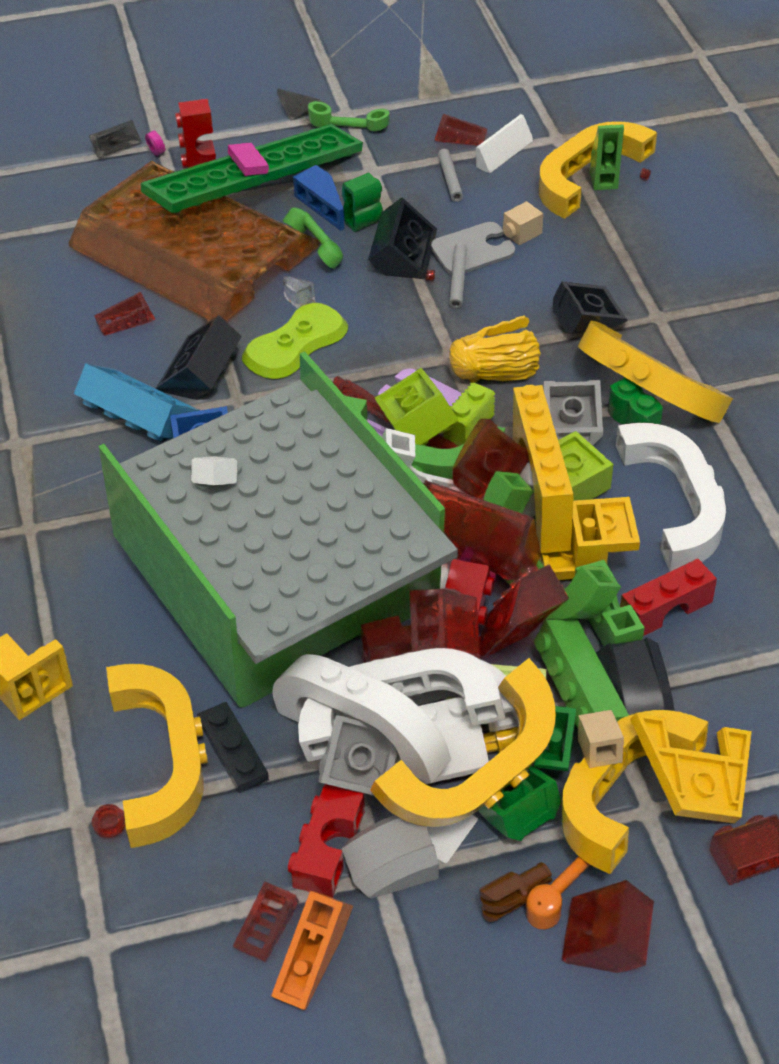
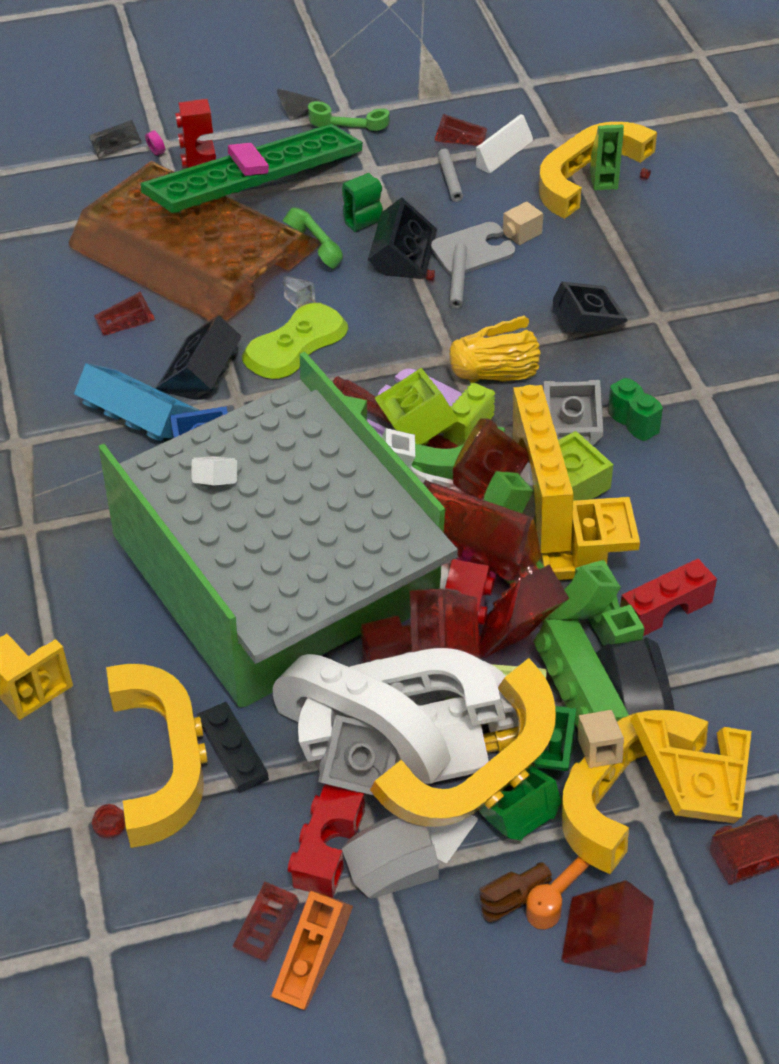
(318, 192): blue slope -> none
(683, 457): white arch -> none
(693, 396): yellow arch -> none

